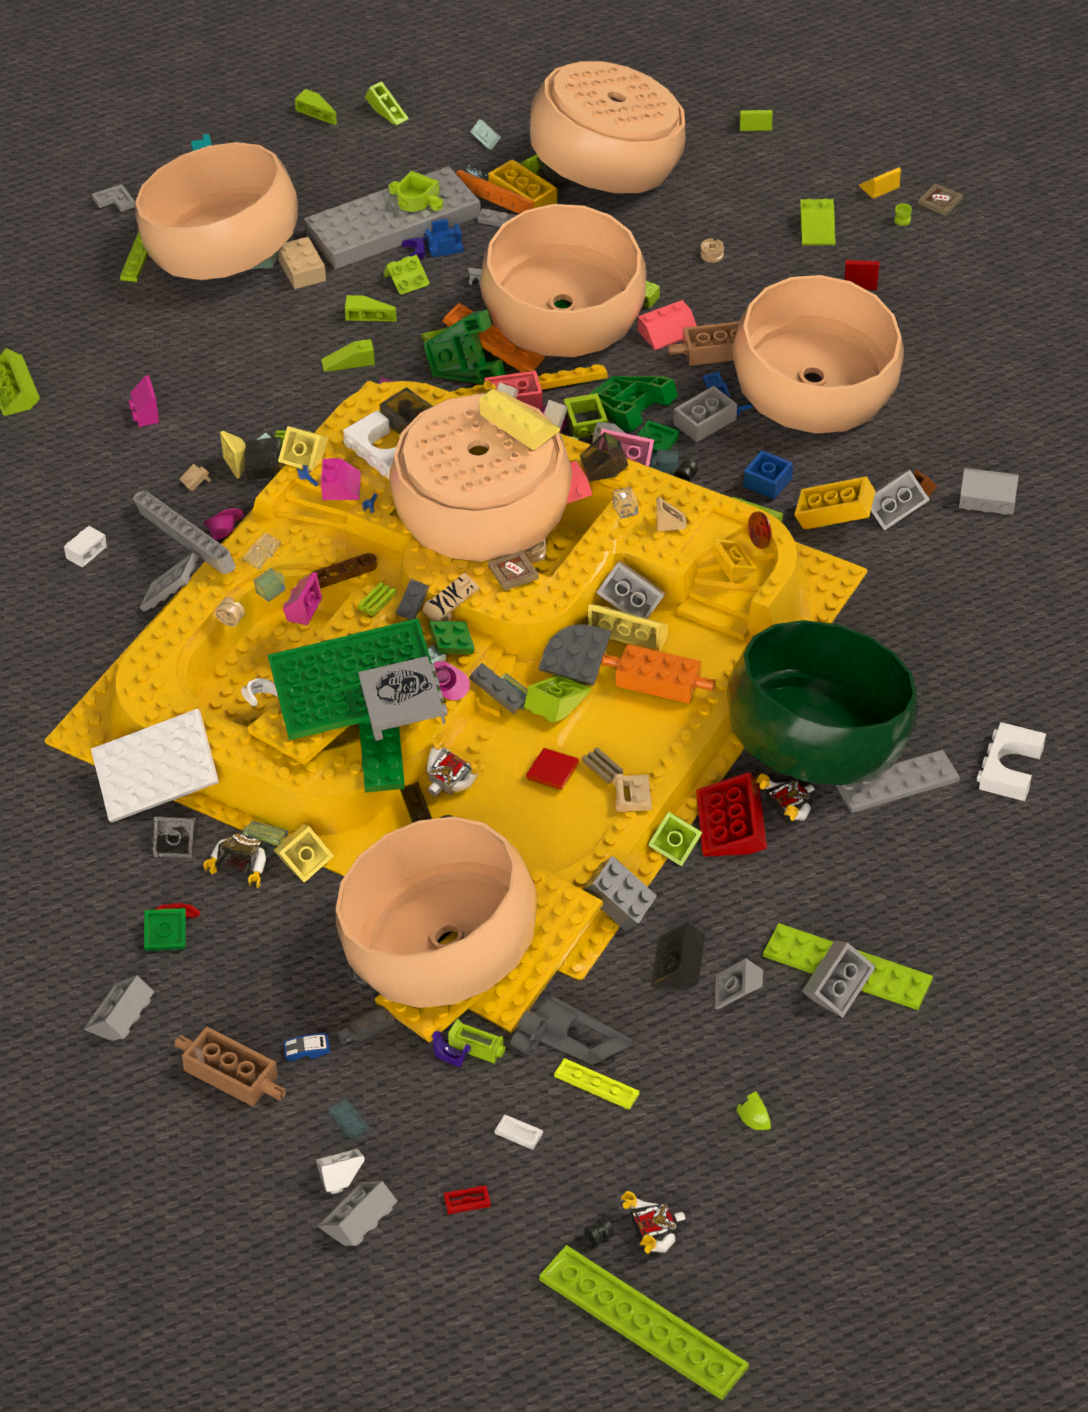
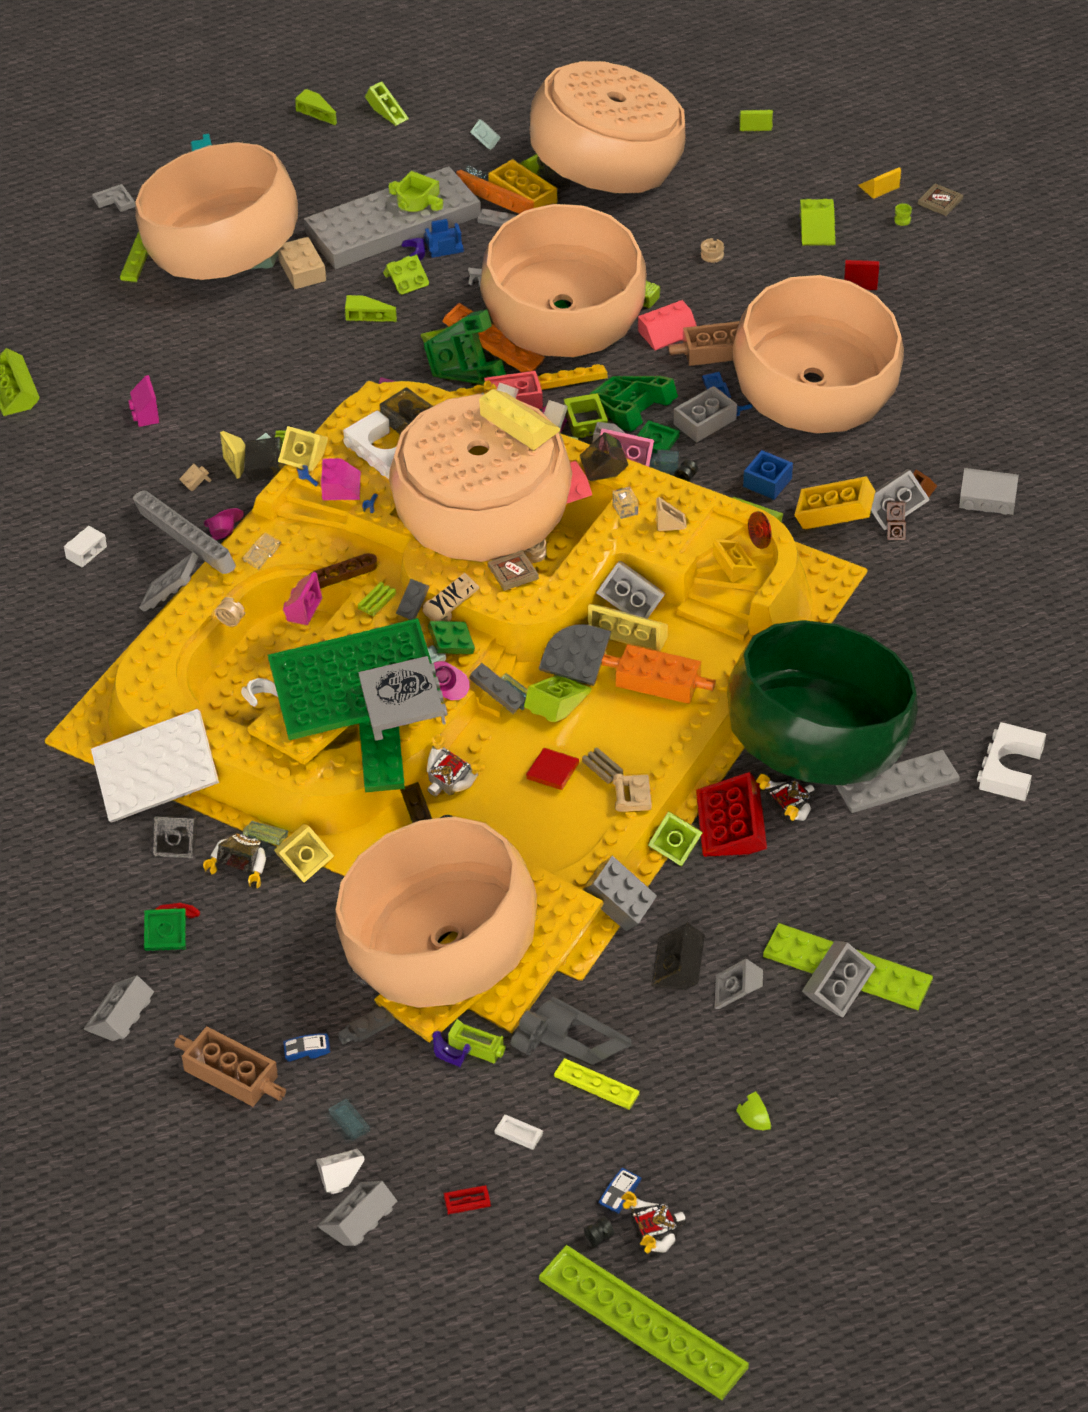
(269, 584): clear light blue brick -> none
(351, 356): lime slope -> none
(622, 1182): none -> slope
(896, 520): none -> reddish brown slope

